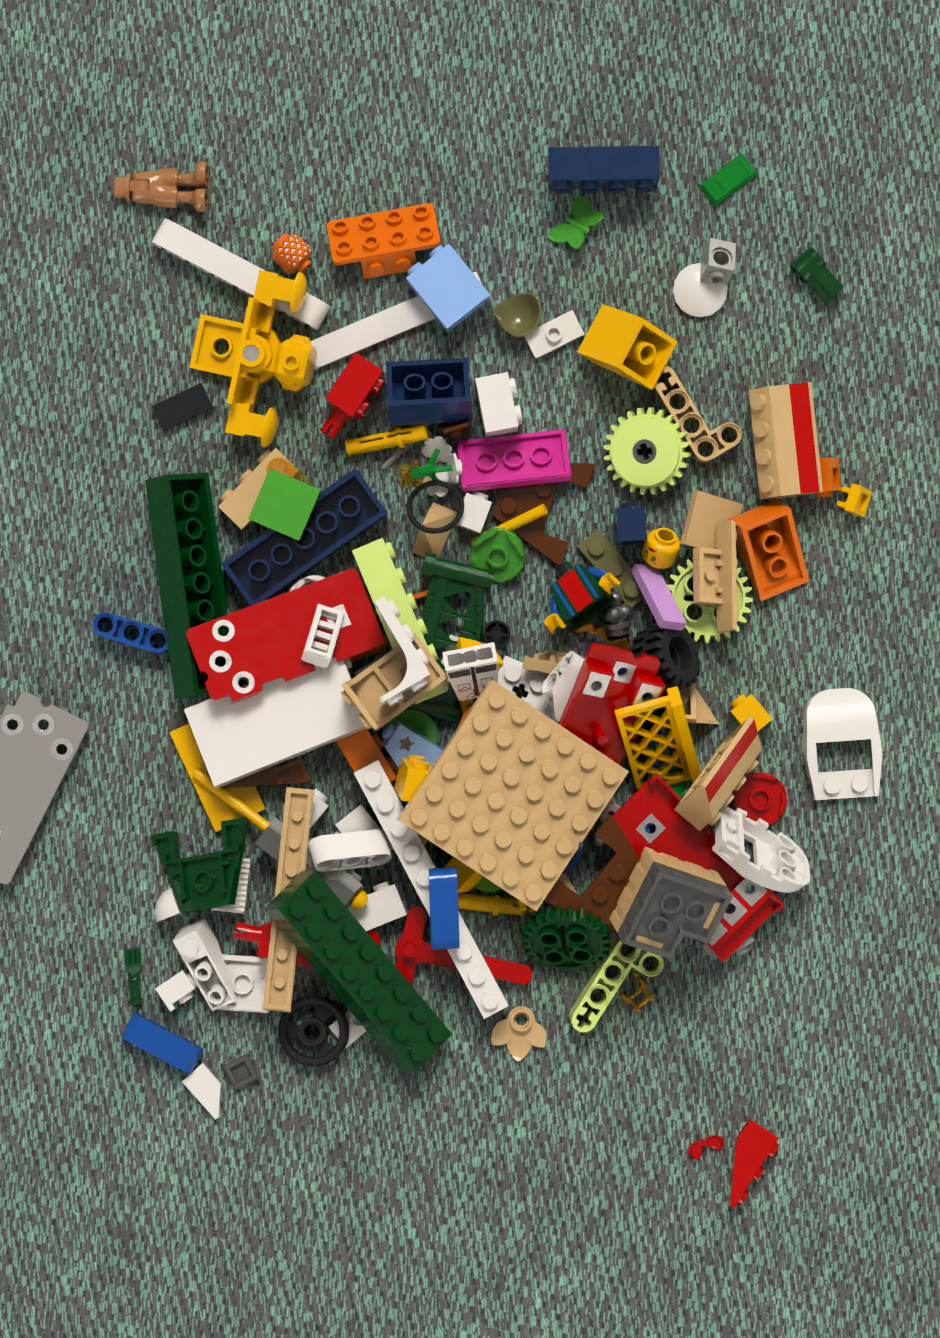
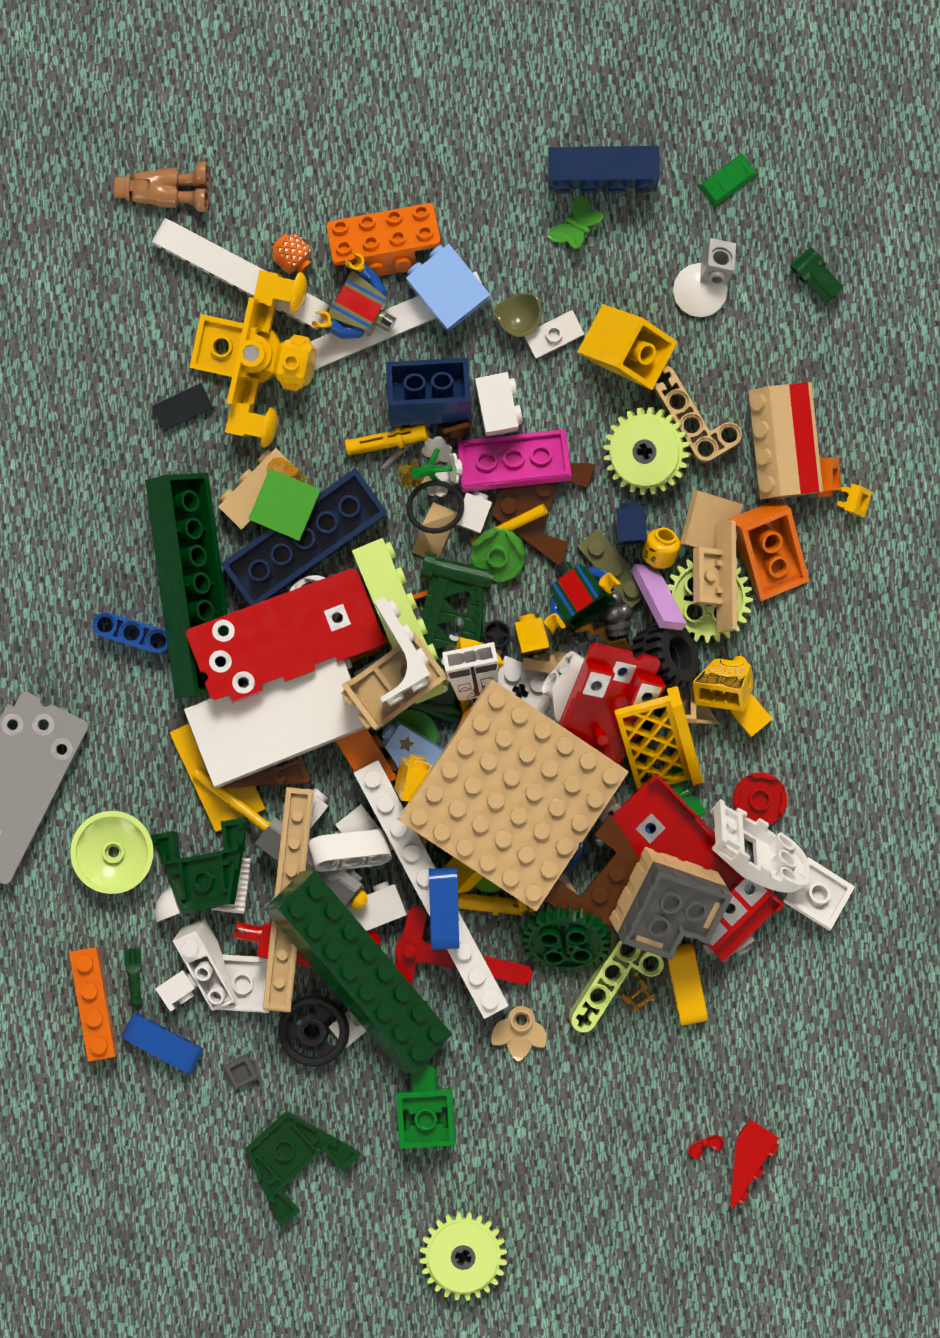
(92, 857): none -> yellowish green dish
(93, 1003): none -> orange brick
(205, 1088): white tile -> none
(285, 1150): none -> dark green wing
(316, 652): white slope -> none
(352, 392): red brick -> none
(358, 305): none -> torso
(425, 1112): none -> green brick
(455, 1237): none -> yellowish green gear
(531, 635): none -> yellow slope
(687, 985): none -> yellow beam
(721, 776): tan slope -> none
(724, 684): none -> yellow torso
(822, 897): none -> white slope
(836, 717): white slope -> none

